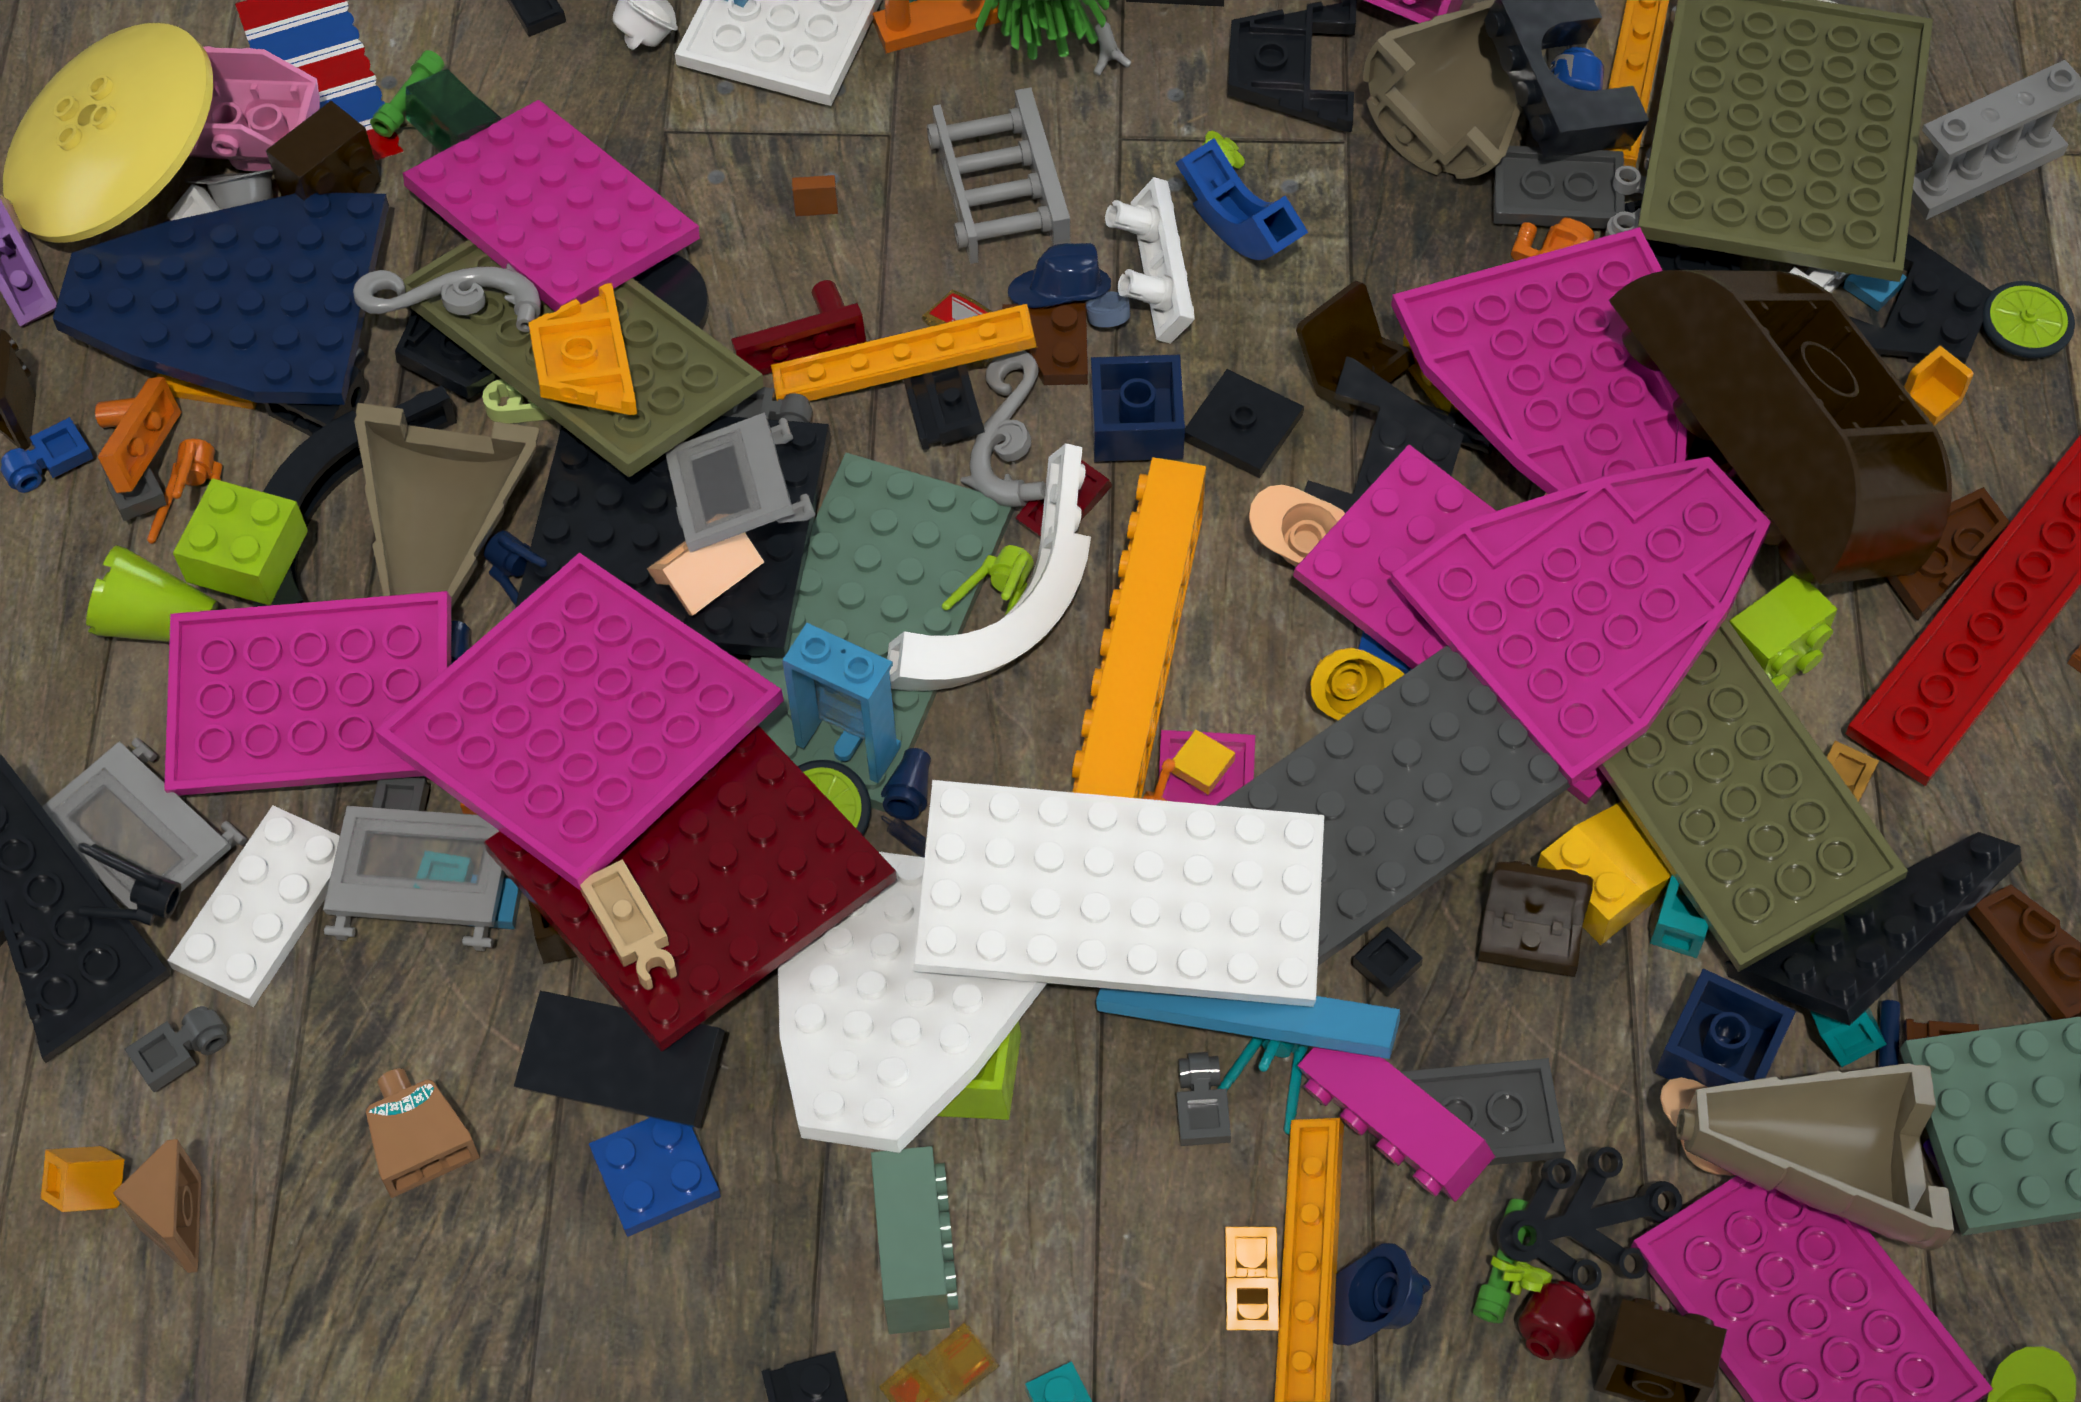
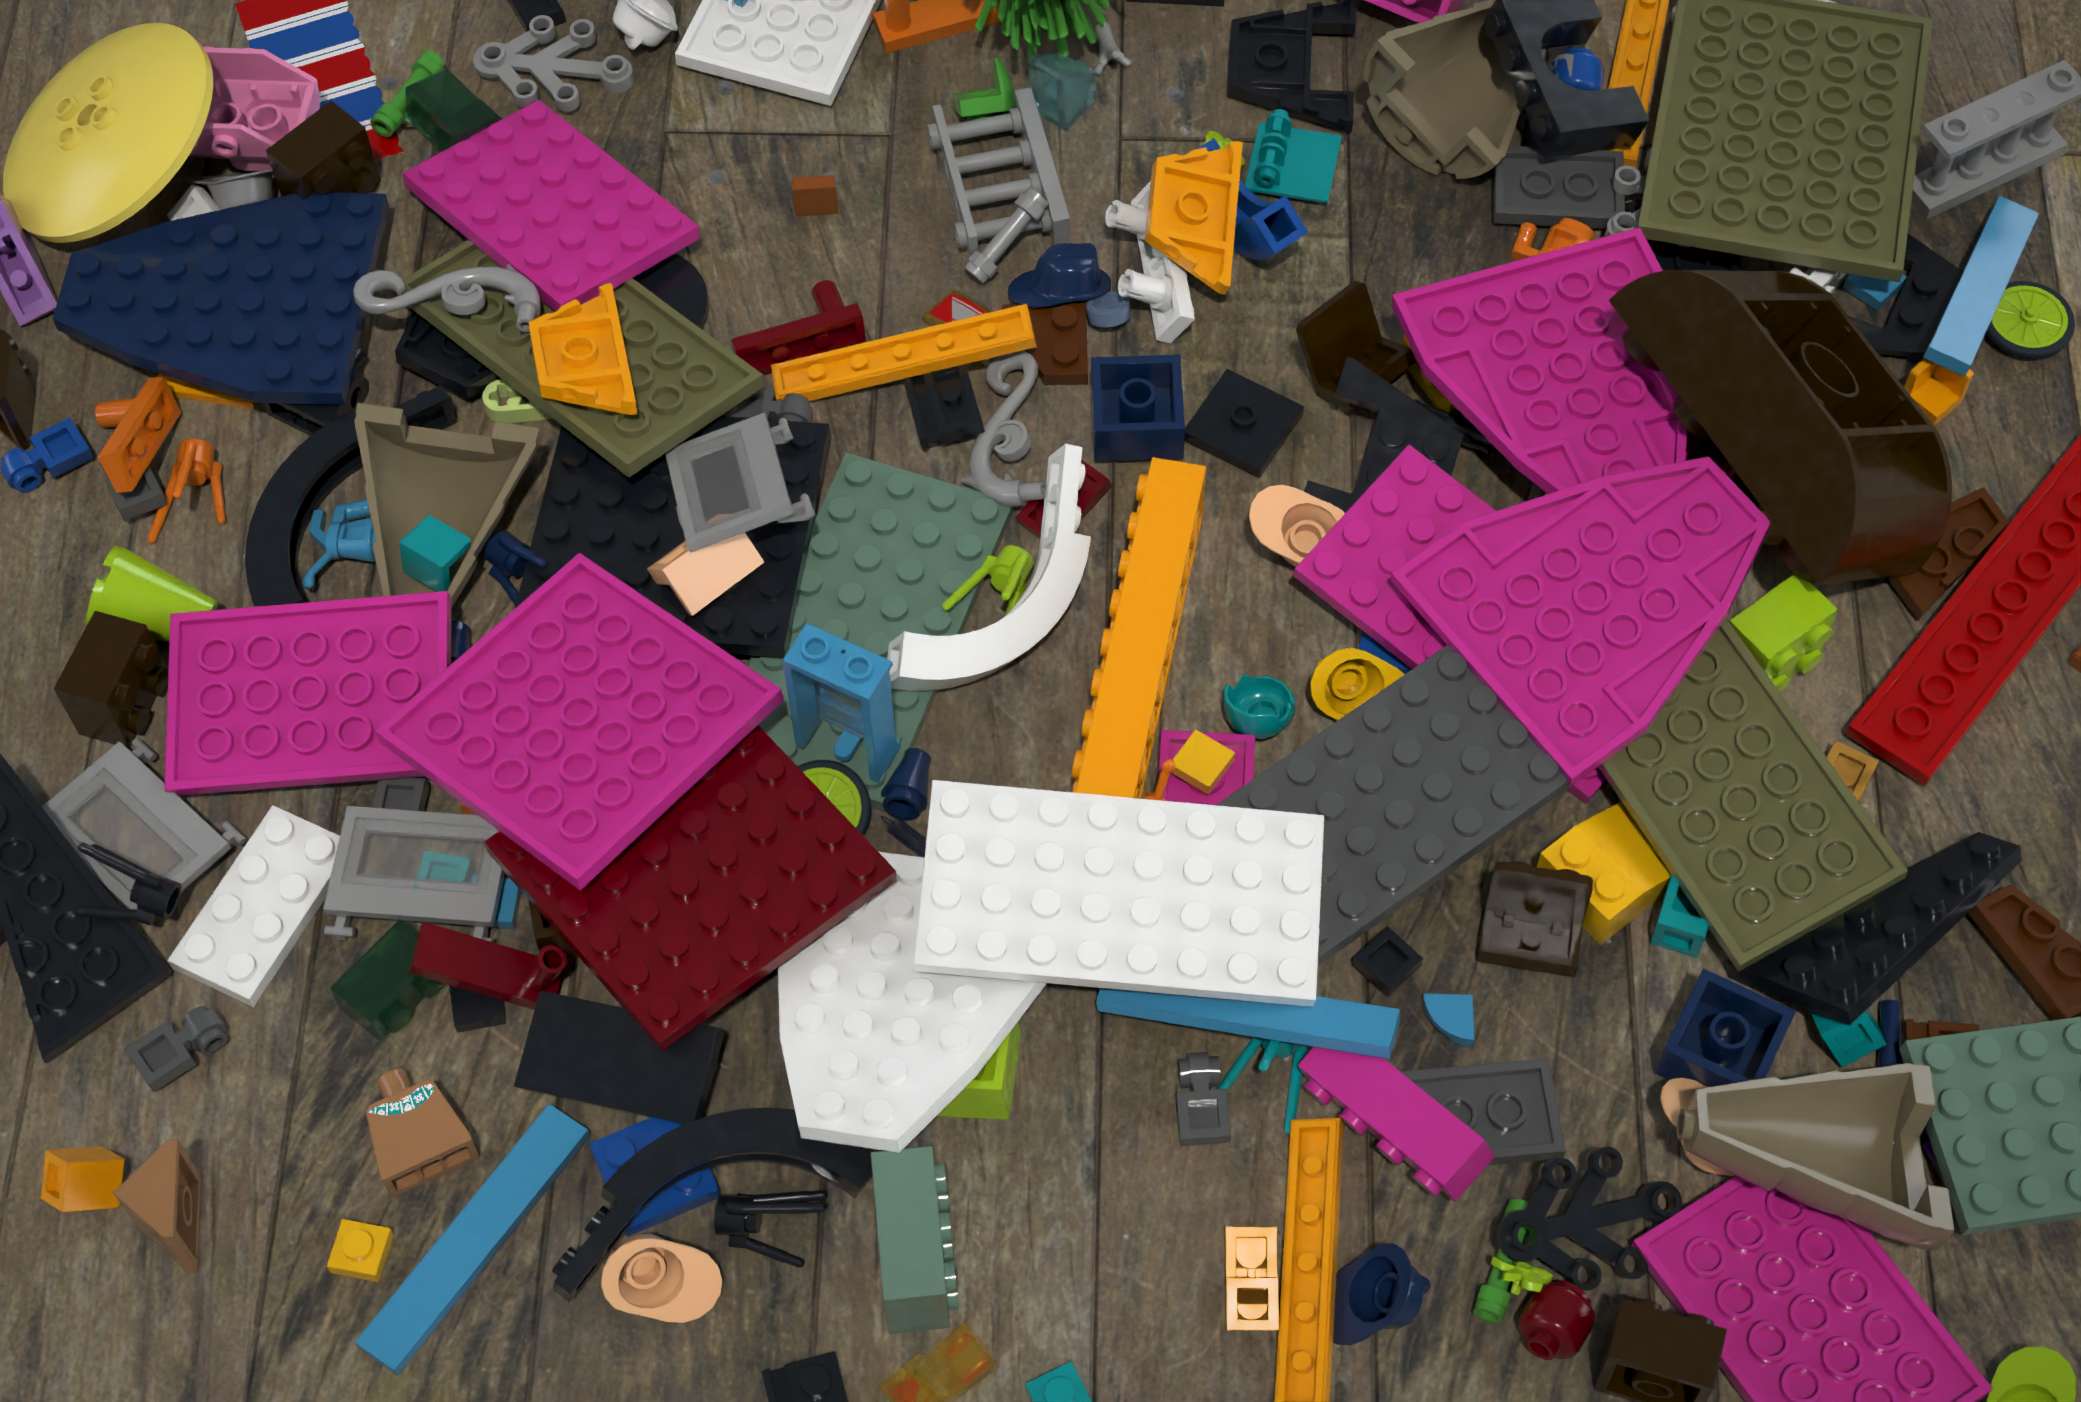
(112, 679): none -> dark brown brick
(240, 541): lime brick -> none
(343, 537): none -> dark azure piece
(360, 1250): none -> yellow plate
(378, 986): none -> clear green brick
(431, 551): none -> teal panel
(472, 1239): none -> dark azure tile
(475, 1010): none -> black tile
(486, 966): none -> dark red piece
(500, 61): none -> light grey plant
(628, 921): tan plate -> none
(661, 1279): none -> light nougat piece
(697, 1146): none -> black arch
(742, 1215): none -> black plant
(984, 102): none -> bright green plate
(1030, 206): none -> light grey bar
(1061, 88): none -> clear light blue slope
(1196, 211): none -> light orange wing
(1259, 706): none -> teal hair
(1292, 160): none -> teal hinge
(1451, 1015): none -> dark azure tile
(1981, 286): none -> dark azure tile

